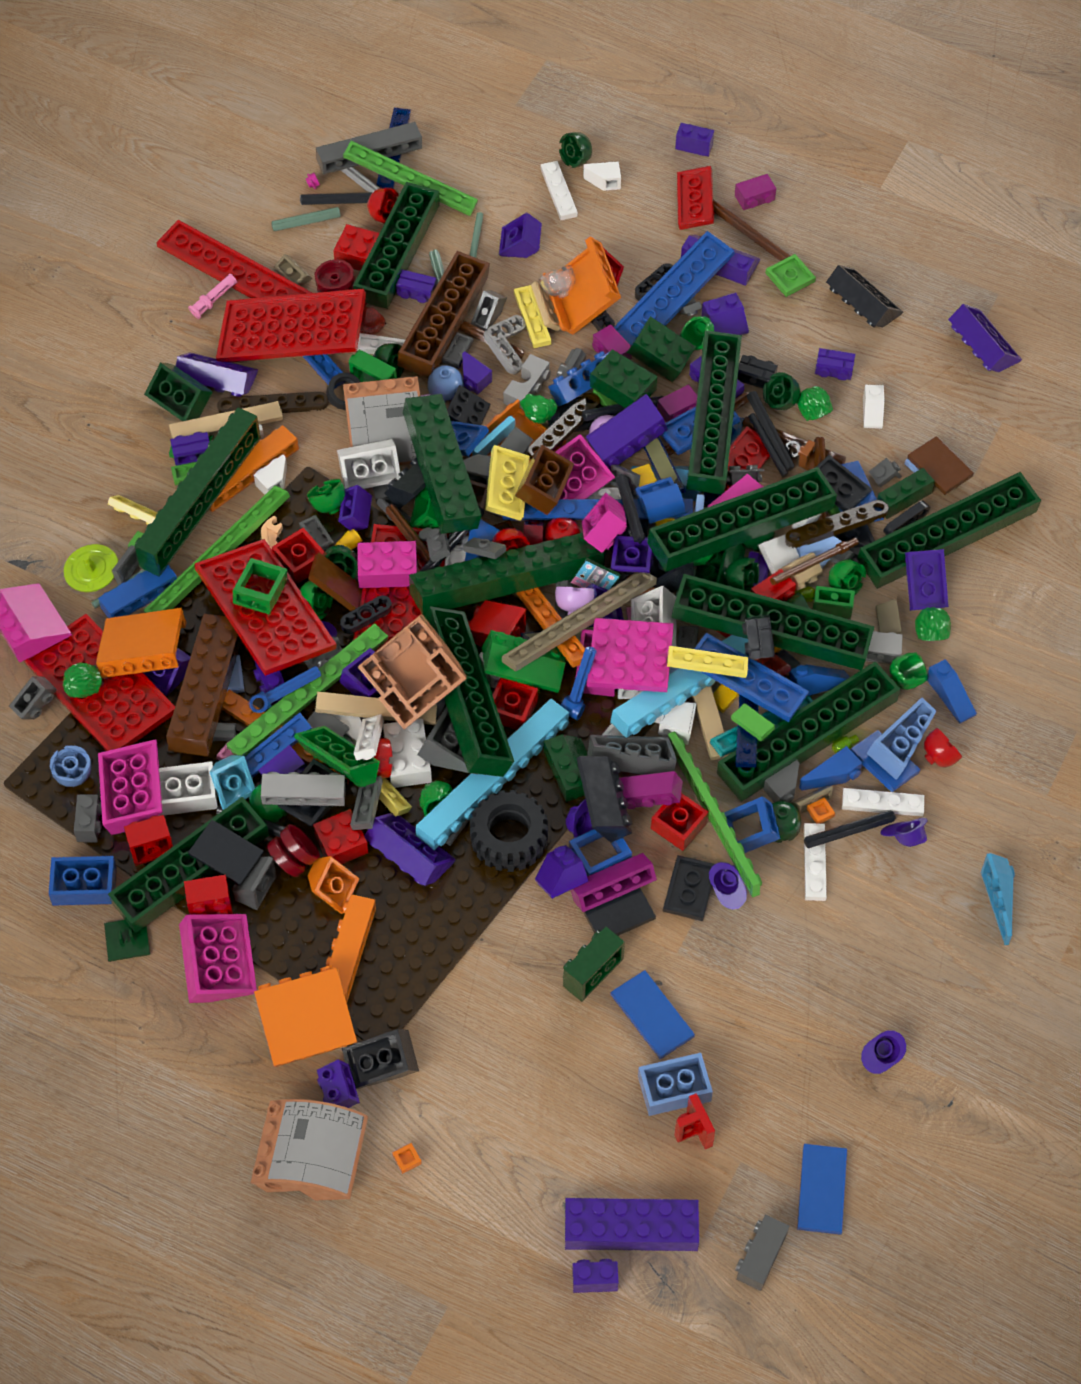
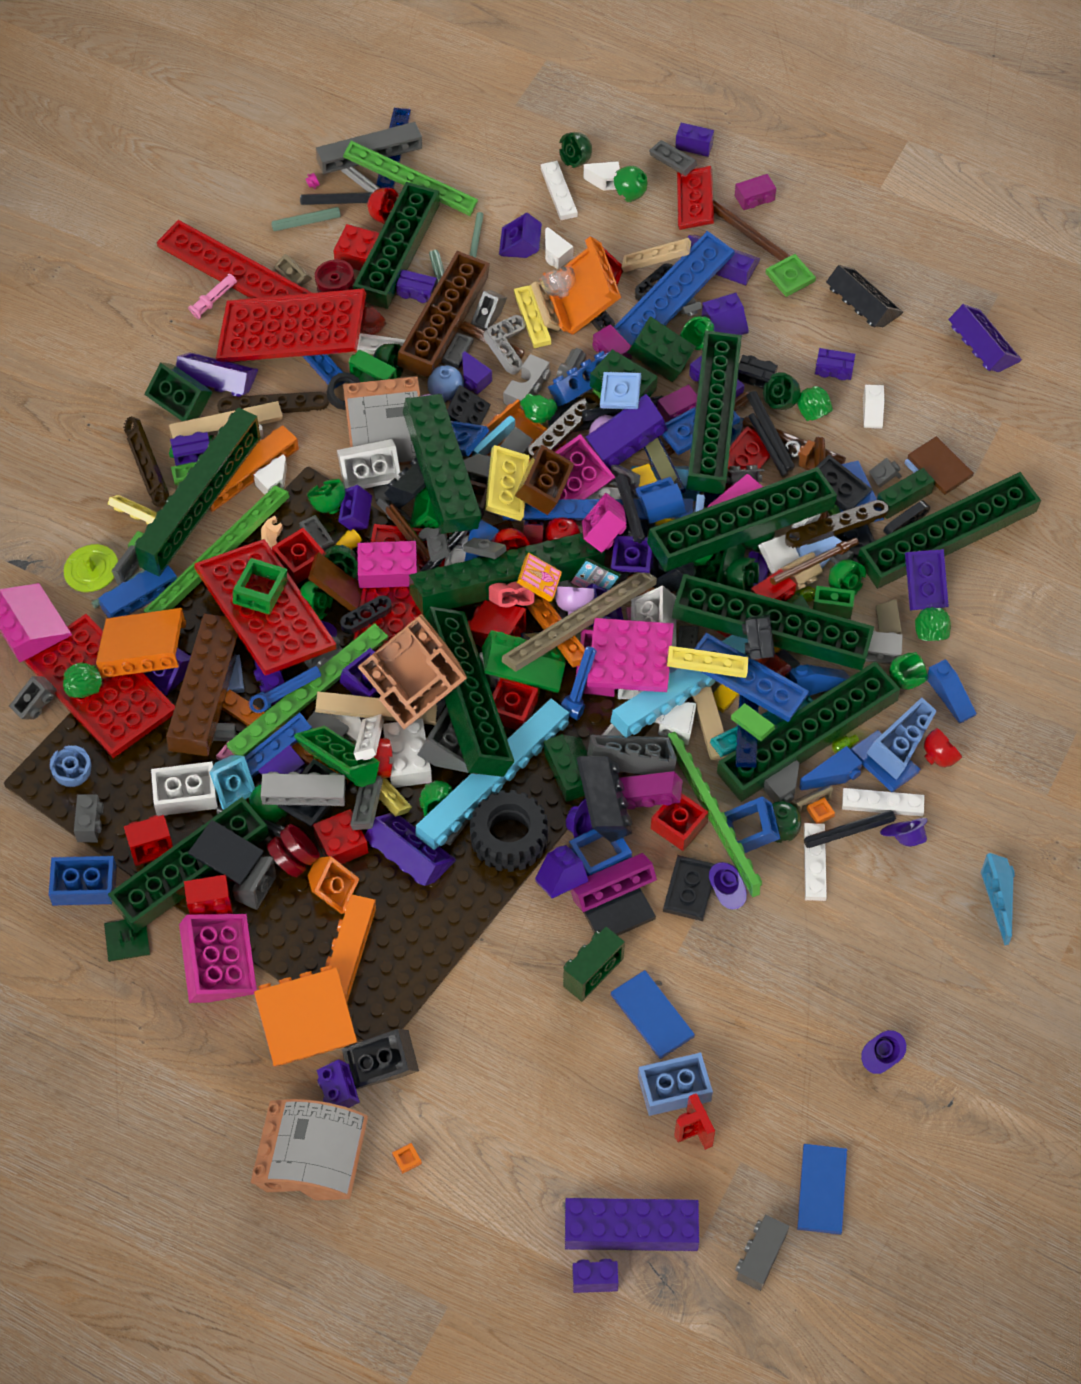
(129, 785): dark pink slope -> none
(146, 461): none -> dark brown plate
(510, 594): none -> coral brick
(539, 577): none -> tile
(557, 249): none -> white slope
(620, 390): none -> light blue tile
(630, 182): none -> green cylinder
(656, 254): none -> tan tile
(673, 157): none -> dark grey plate

